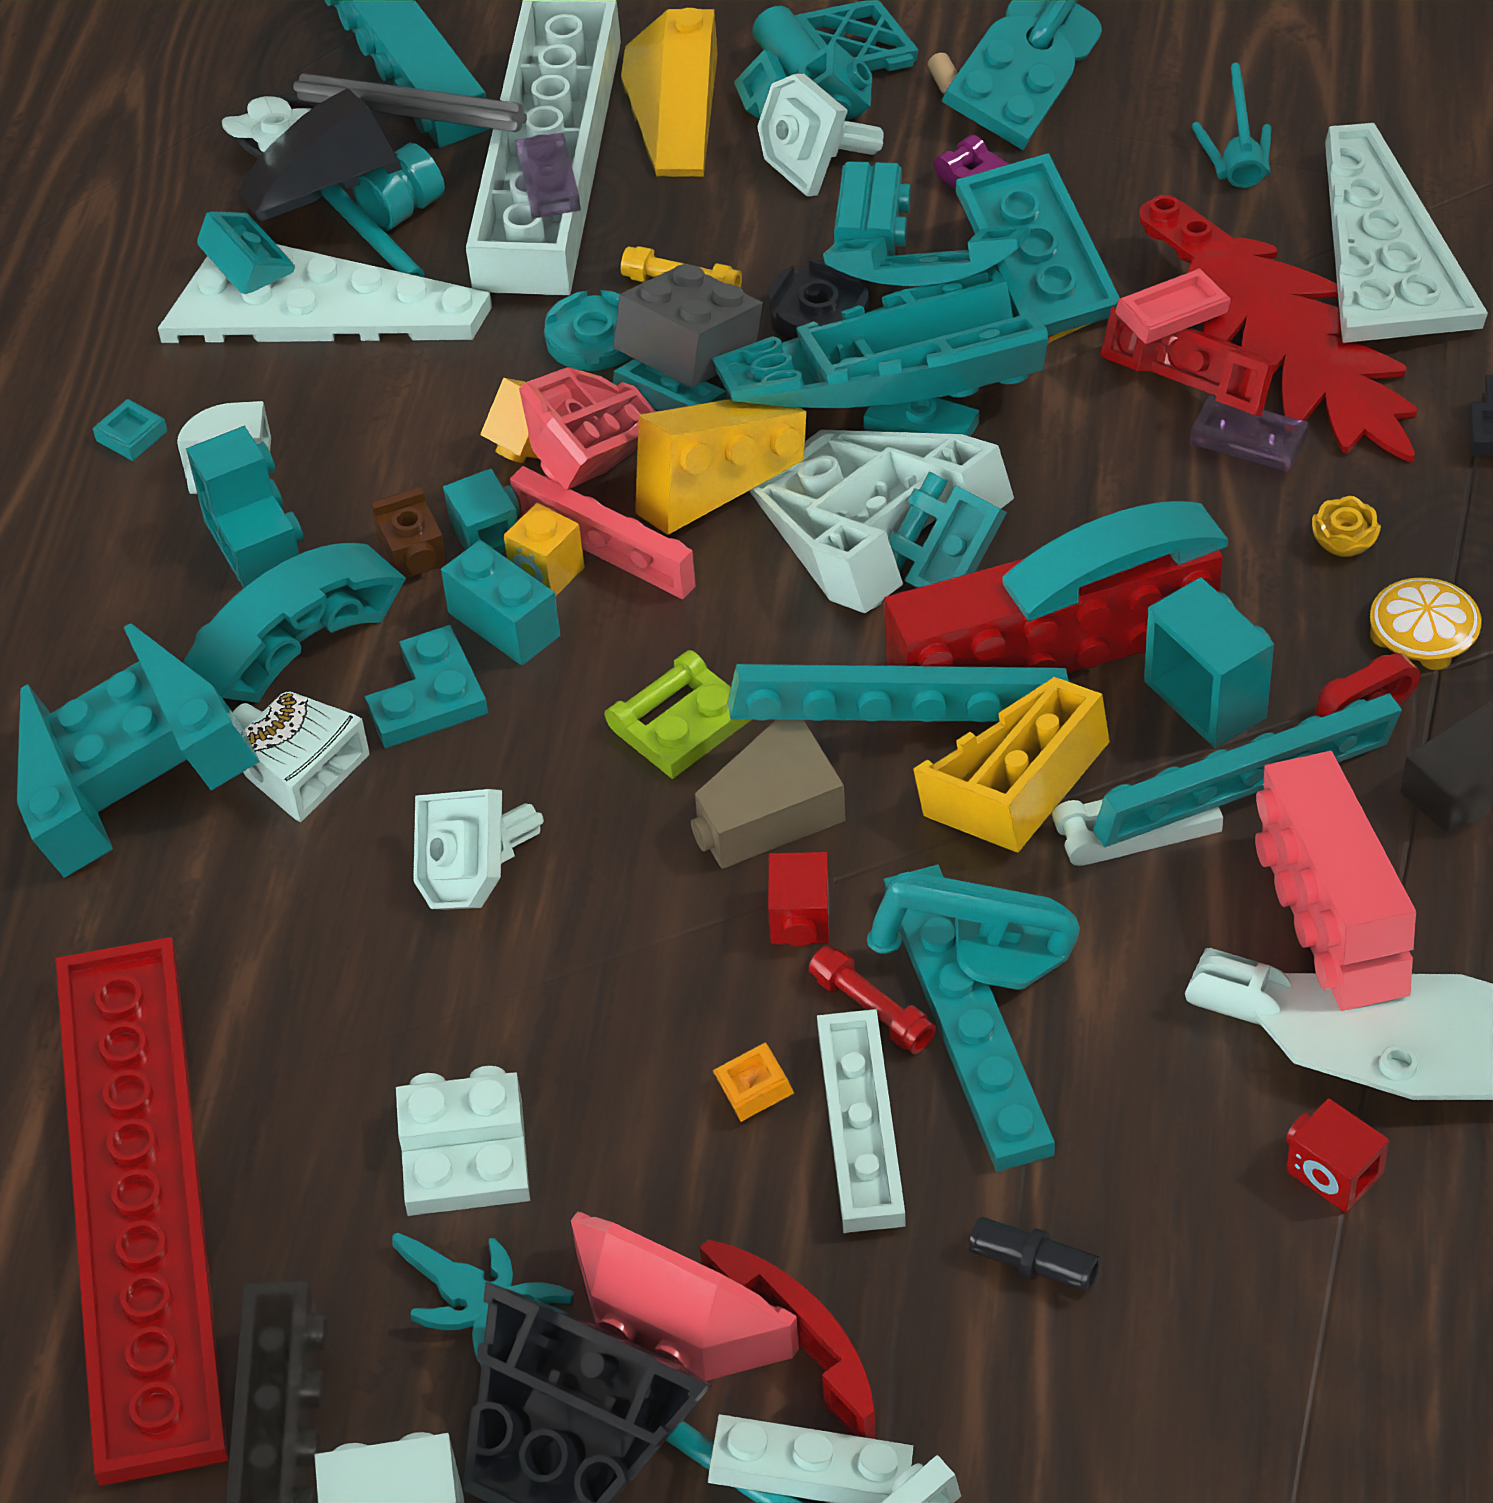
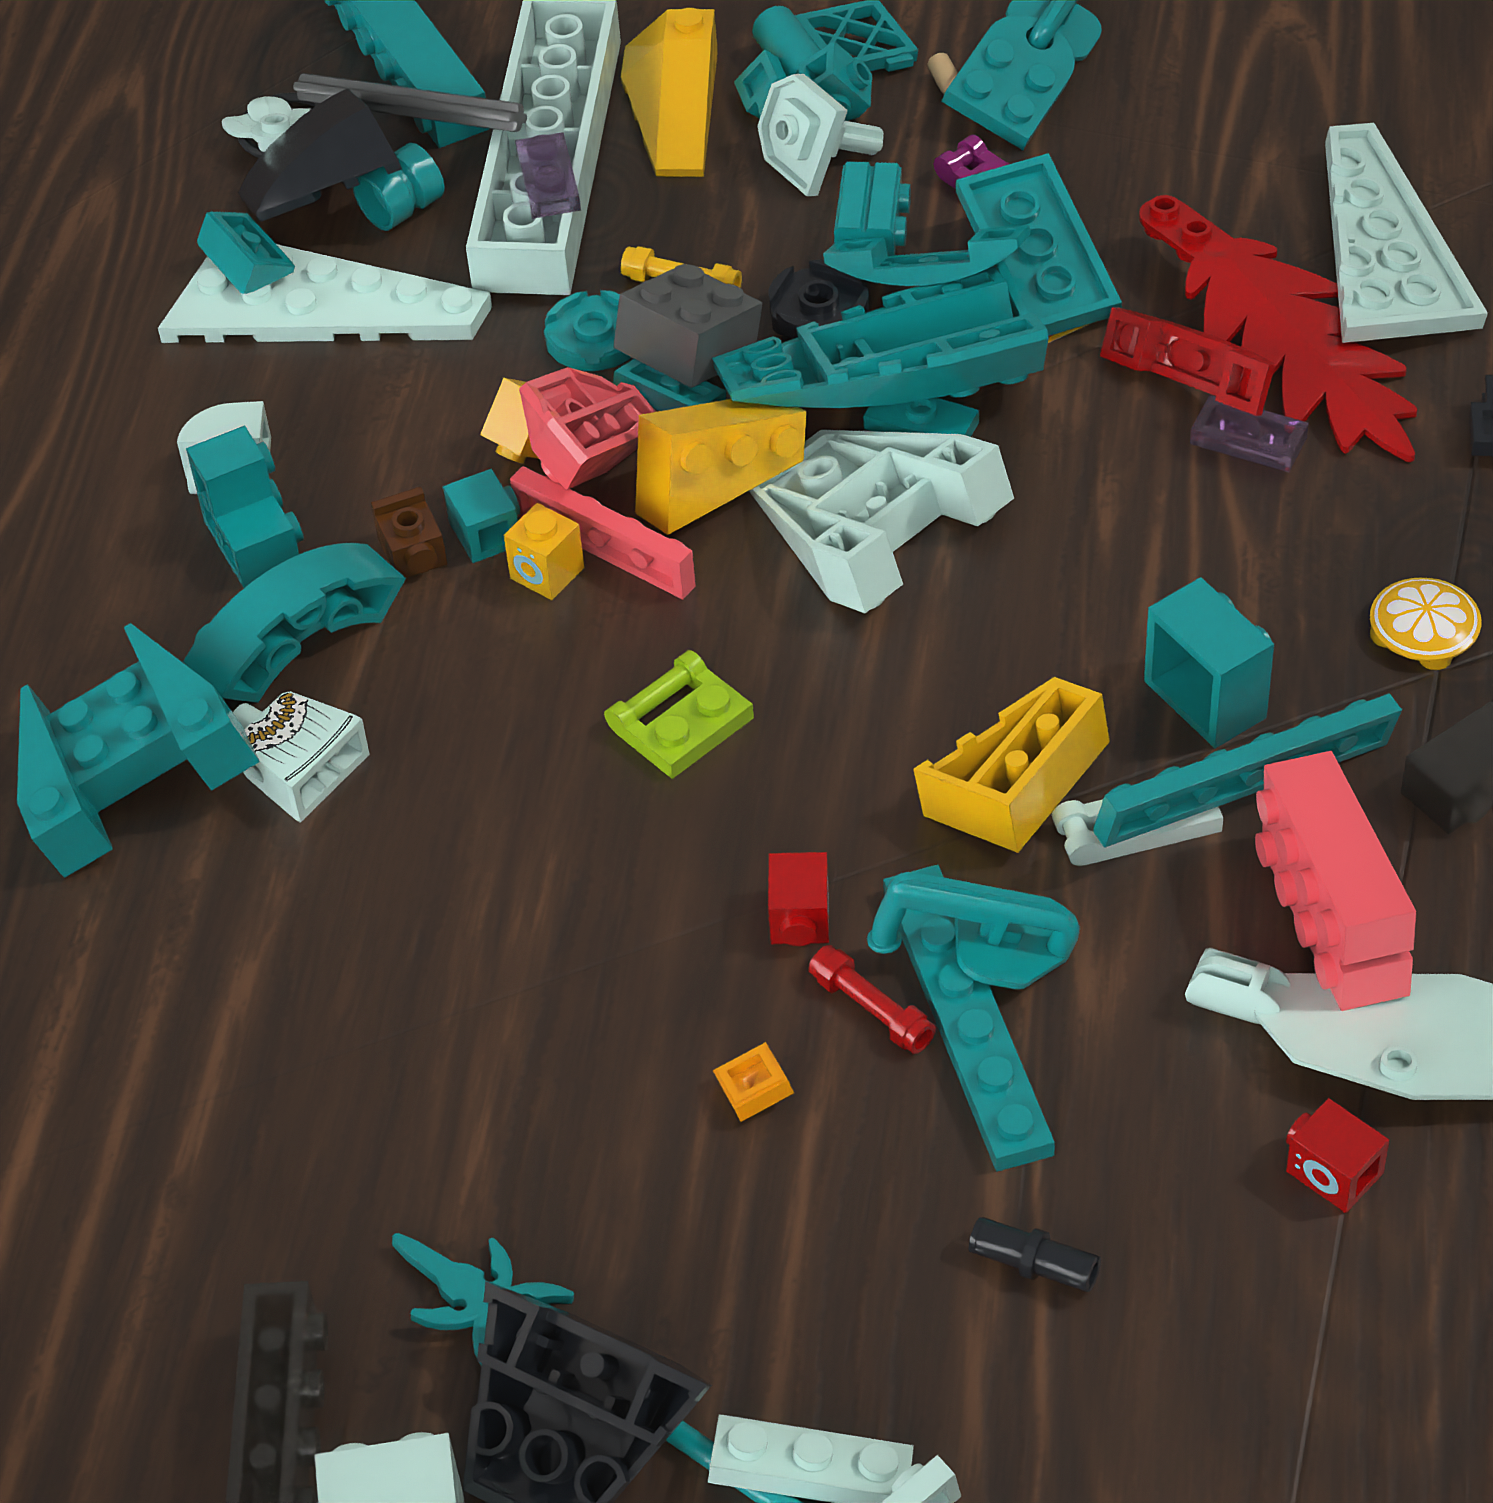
(130, 429): teal tile -> none
(139, 1215): red plate -> none
(370, 230): teal piece -> none
(436, 698): teal plate -> none
(462, 1141): light aqua plate -> none
(463, 843): light aqua piece -> none
(501, 602): teal brick -> none
(678, 1304): coral wedge -> none
(768, 796): dark tan slope -> none
(819, 1334): red slope -> none
(860, 1121): light aqua plate -> none
(880, 692): teal plate -> none
(957, 538): teal plate -> none
(979, 625): red brick -> none
(1107, 546): teal slope -> none
(1172, 306): coral tile -> none
(1244, 159): teal plant -> none
(1345, 526): yellow plate -> none
(1382, 676): red plate -> none

